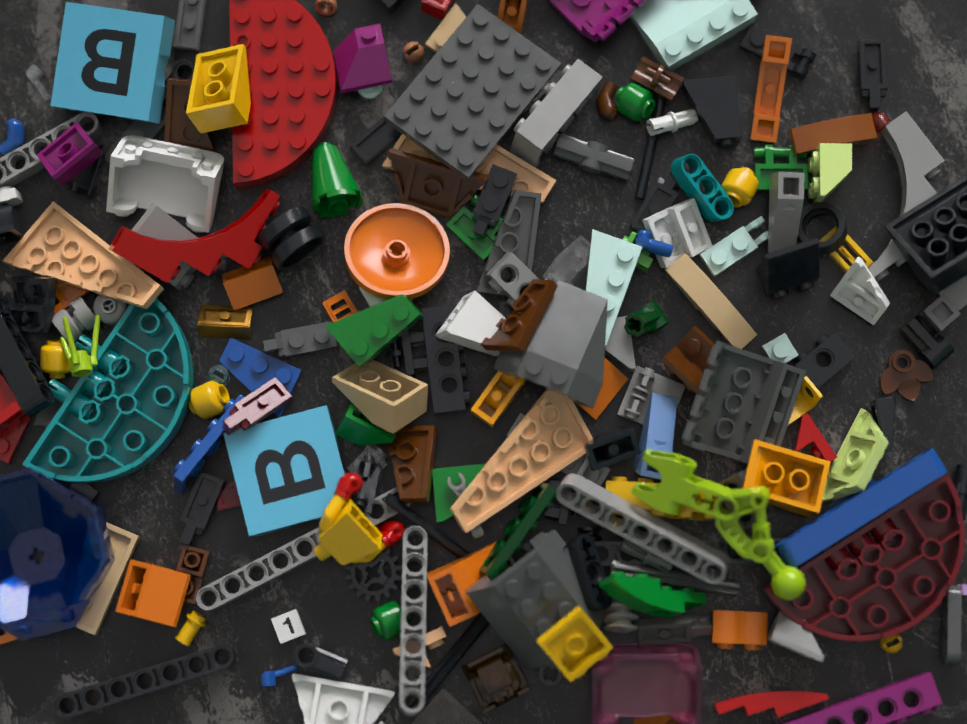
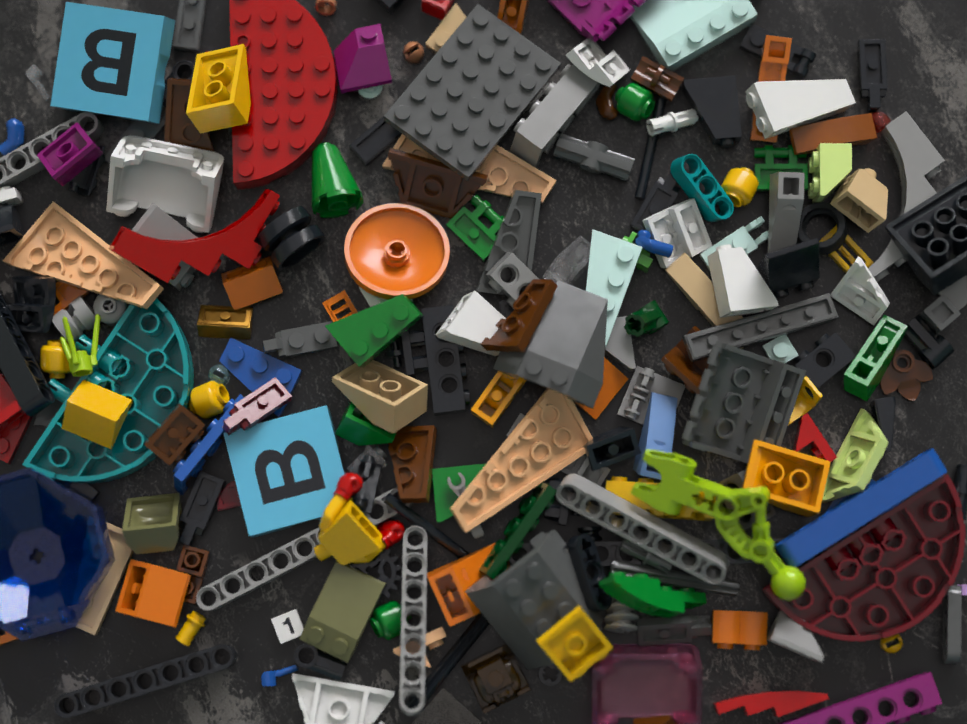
(95, 413): none -> yellow slope
(152, 523): none -> olive brick
(175, 435): none -> reddish brown bracket
(342, 611): none -> olive slope
(493, 199): black hinge -> none
(595, 64): none -> white slope
(738, 283): none -> white slope
(762, 326): none -> dark grey tile
(796, 103): none -> white slope
(862, 199): none -> tan torso
(874, 358): none -> green slope

